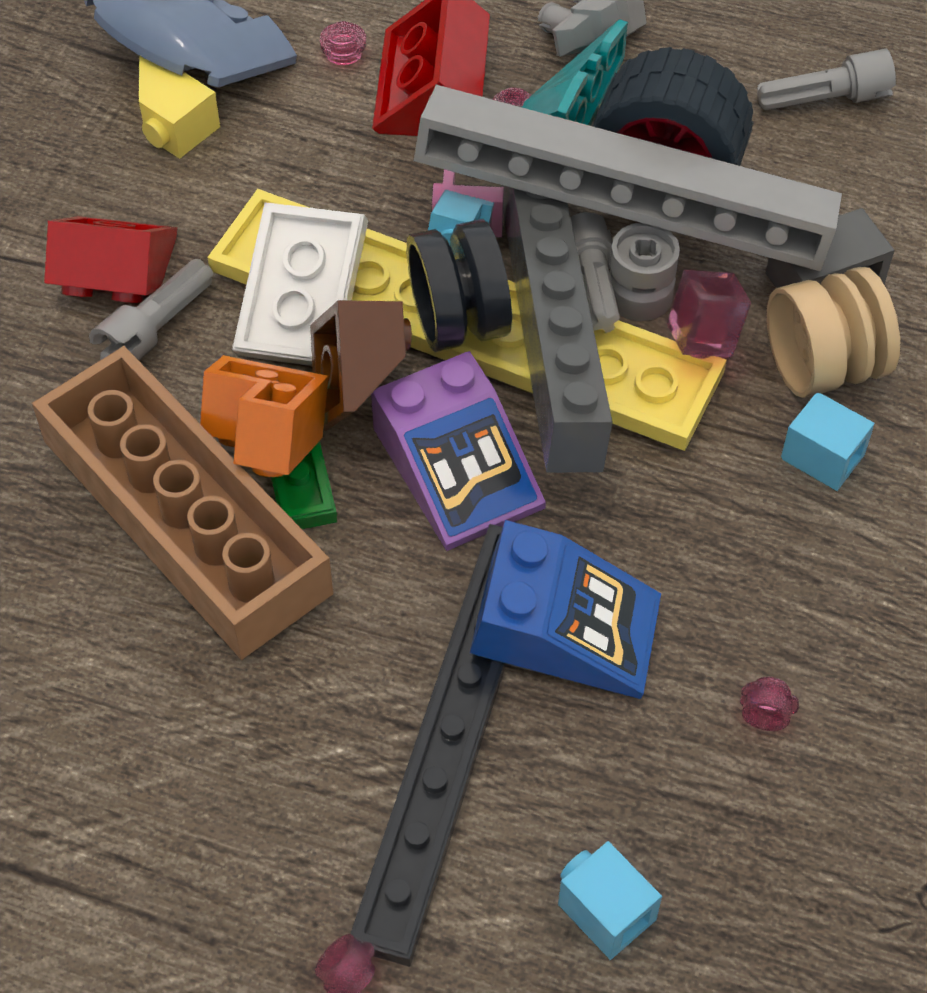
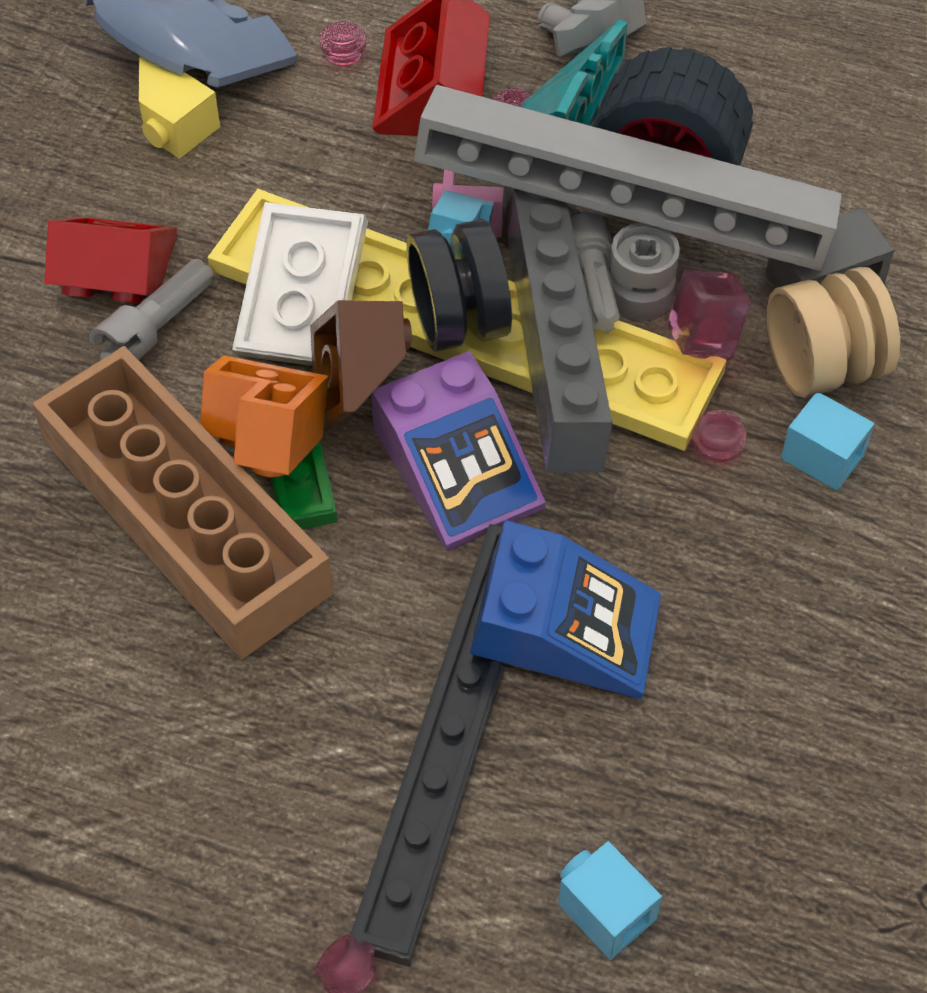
(719, 436): none -> clear pink plate
(768, 704): clear pink plate -> none
(860, 78): light grey piece -> none

